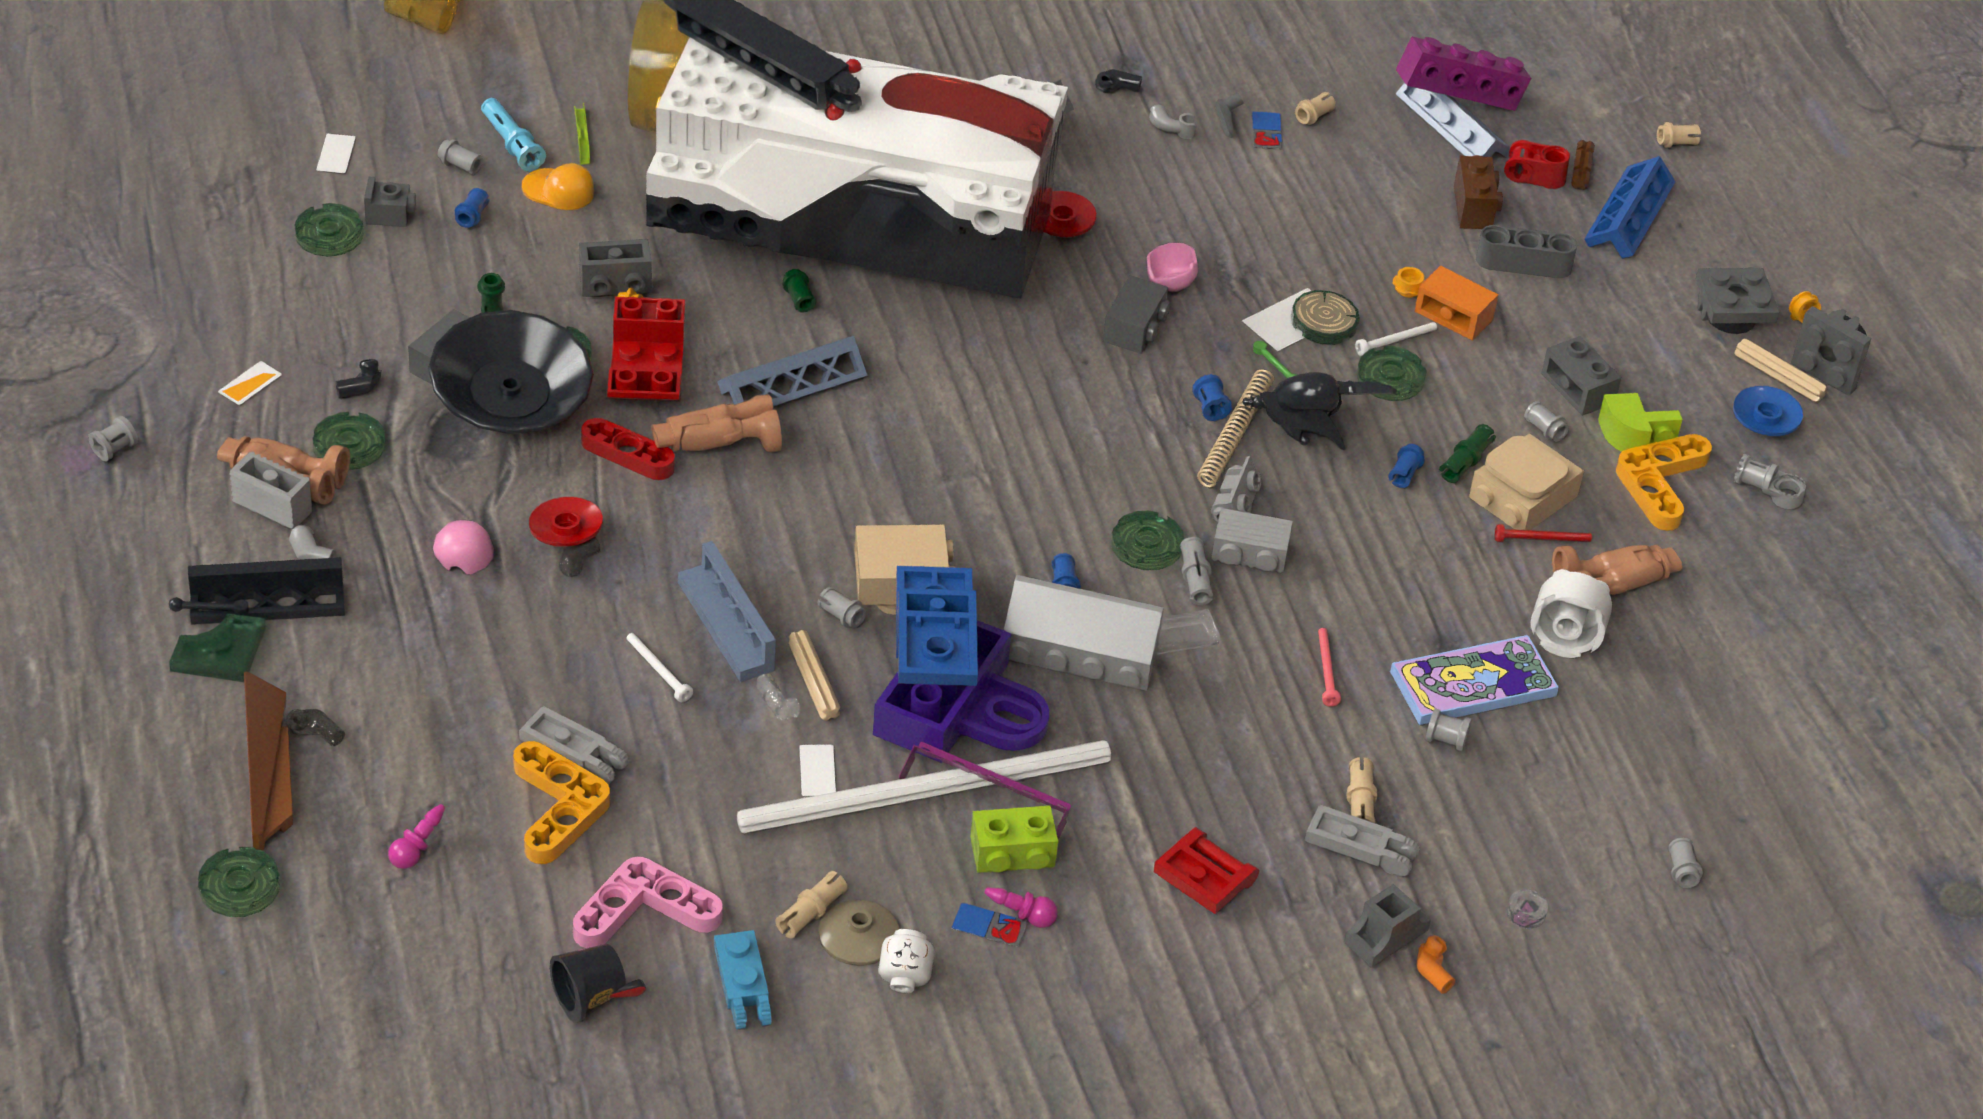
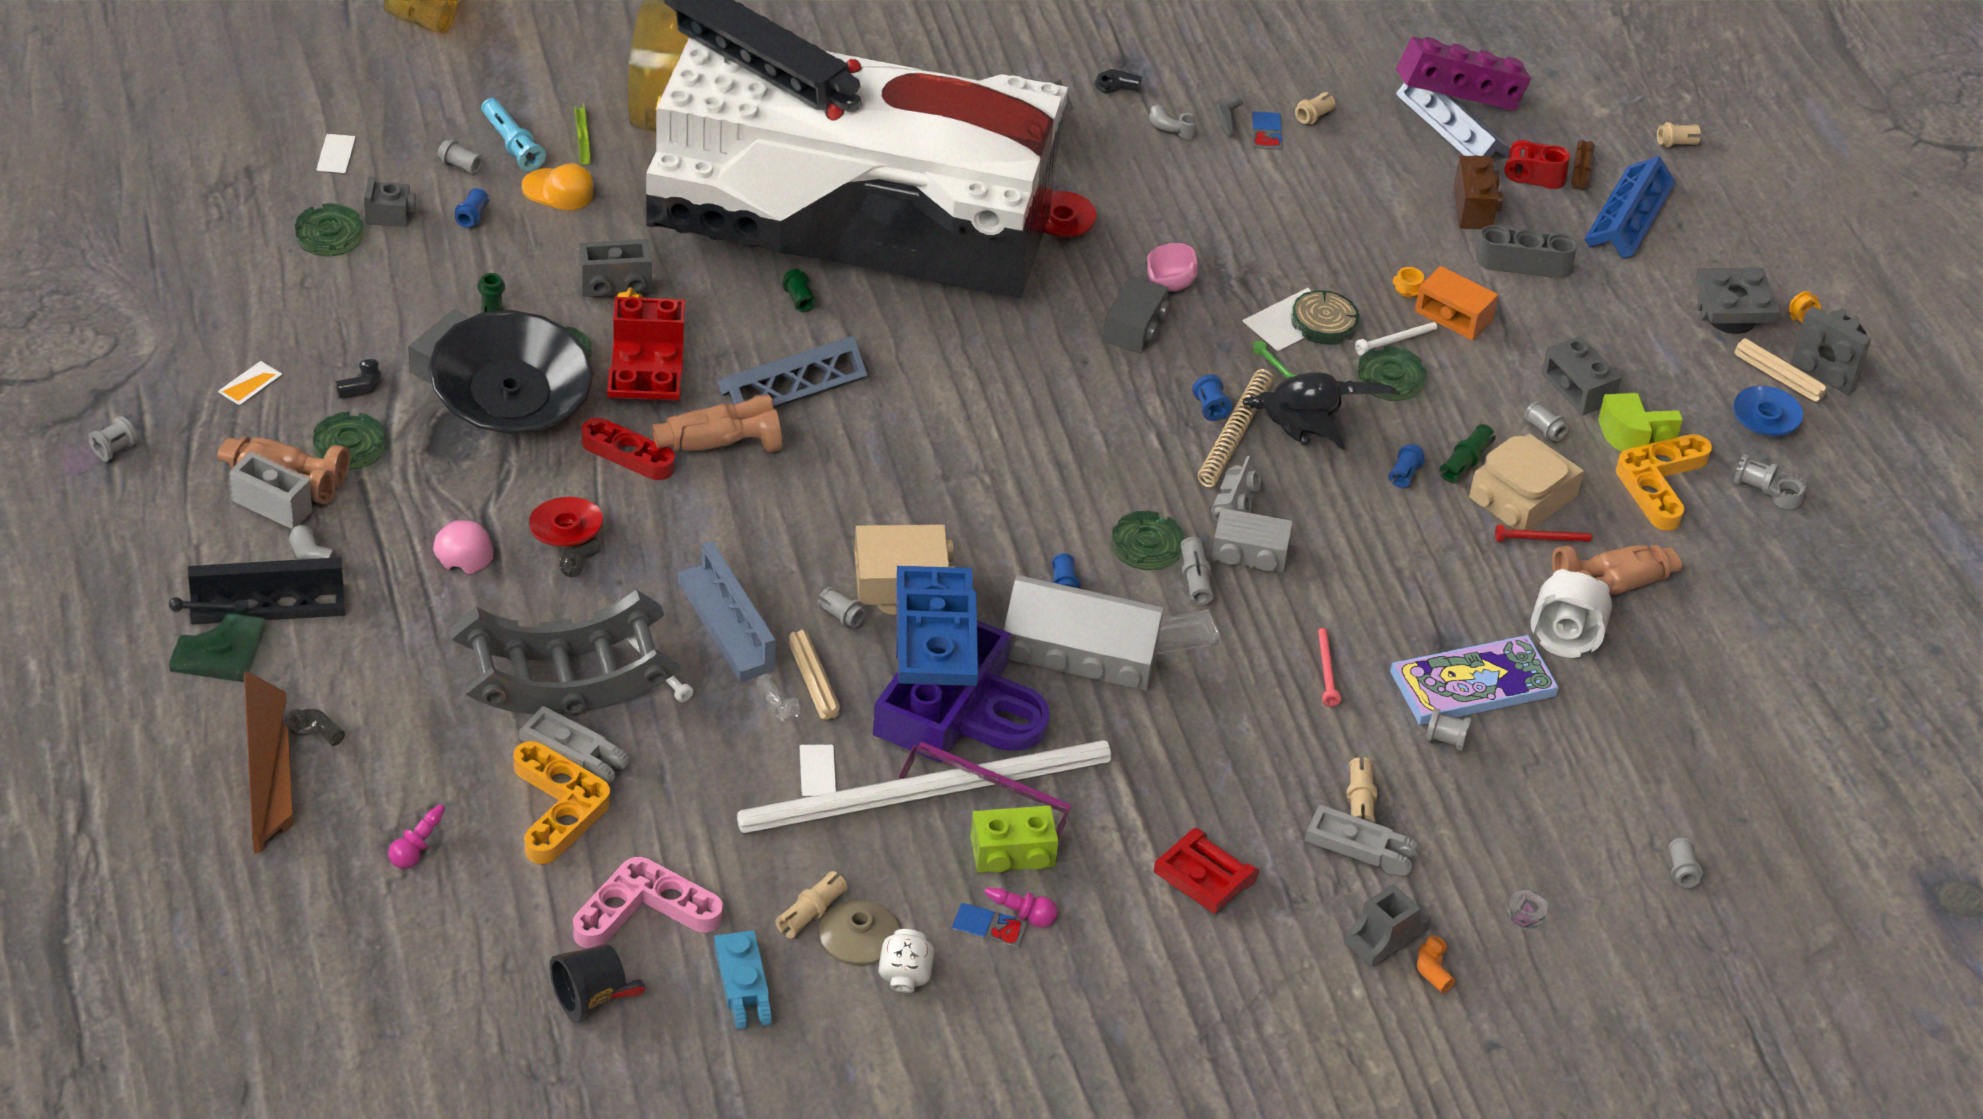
(238, 882): clear green tile -> none
(557, 641): none -> dark grey fence

